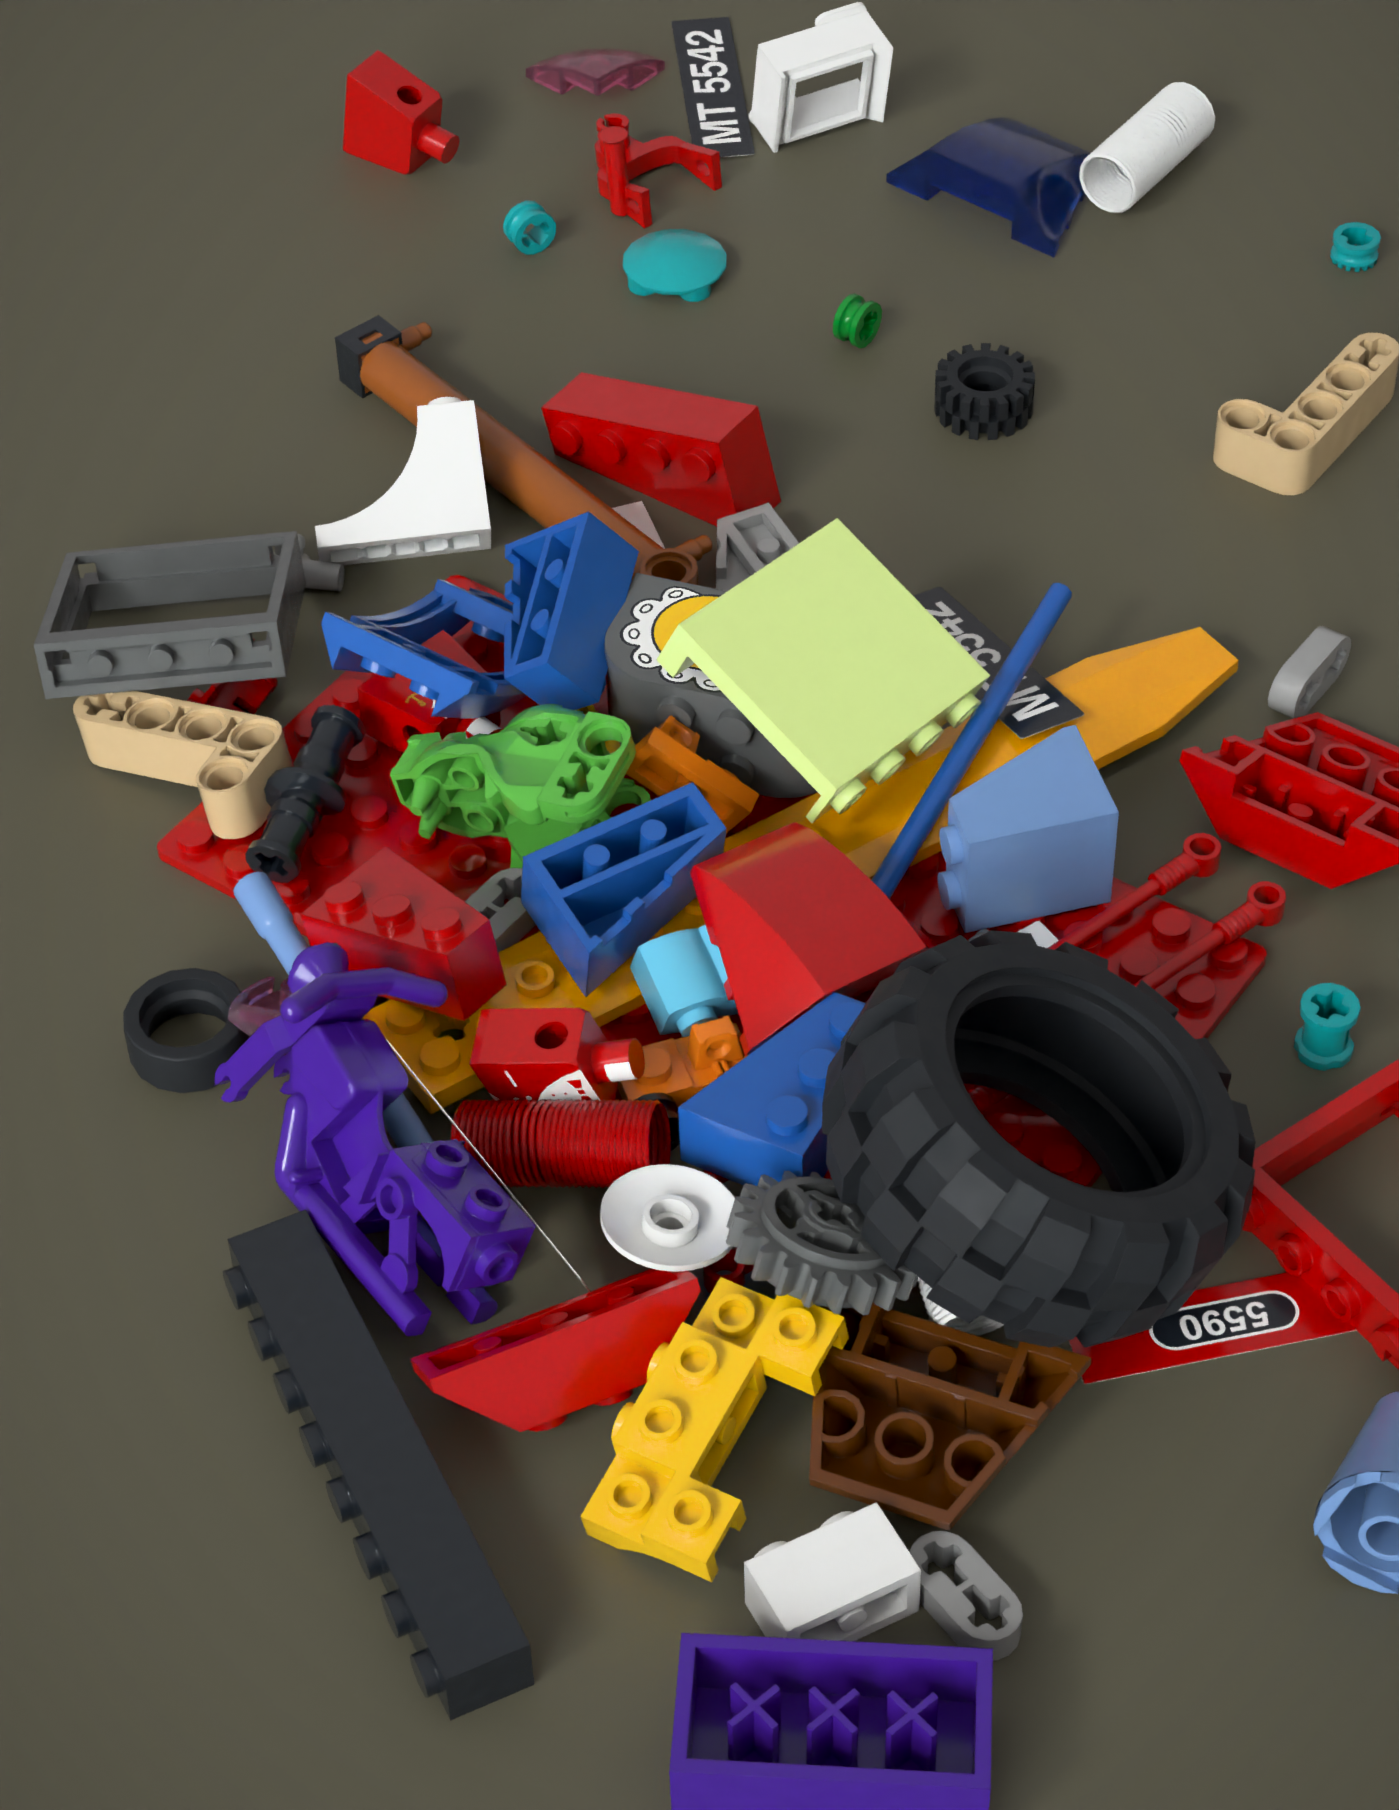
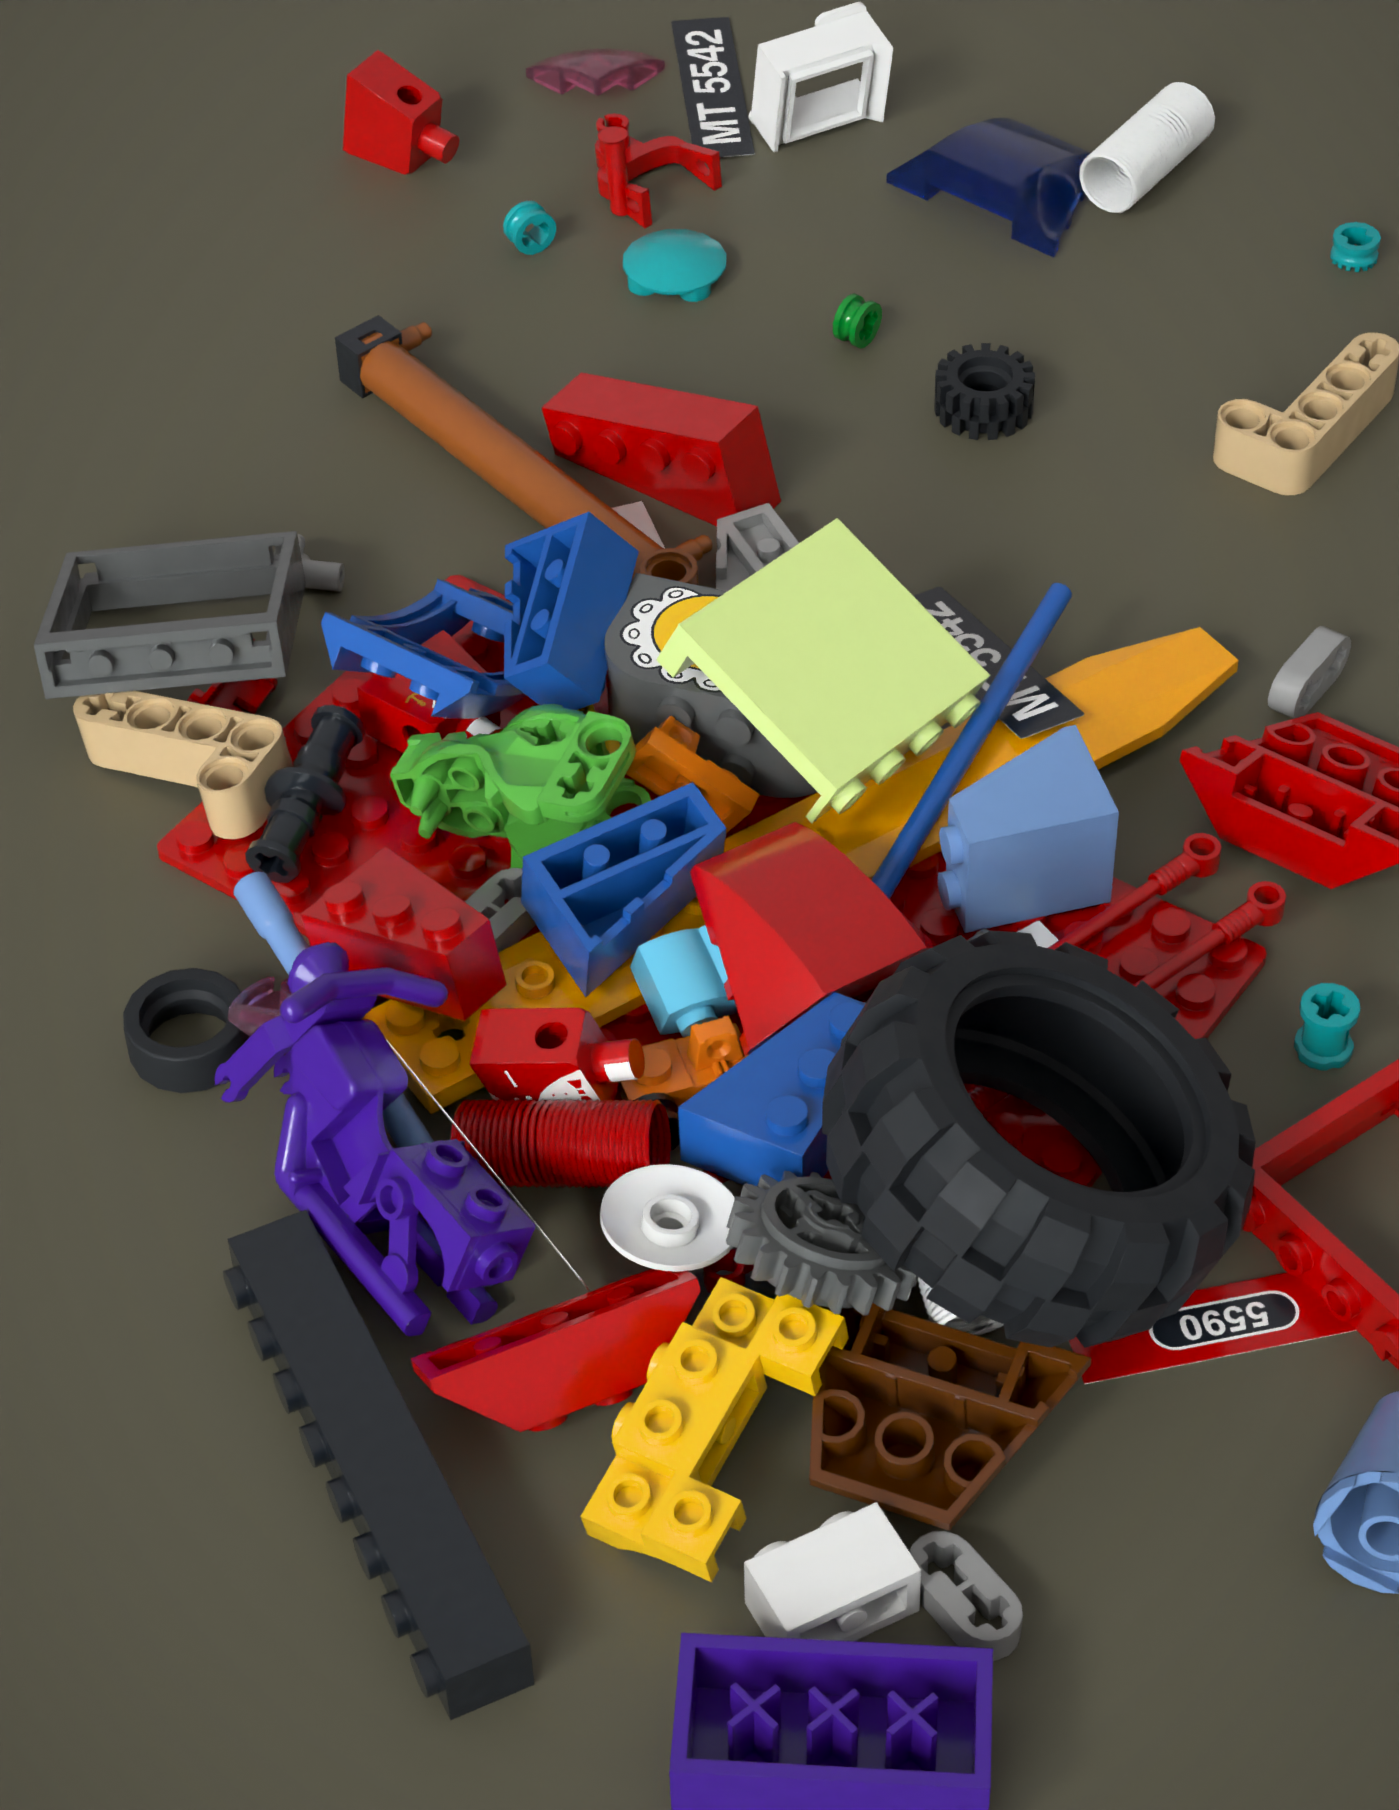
(432, 505): white arch -> none

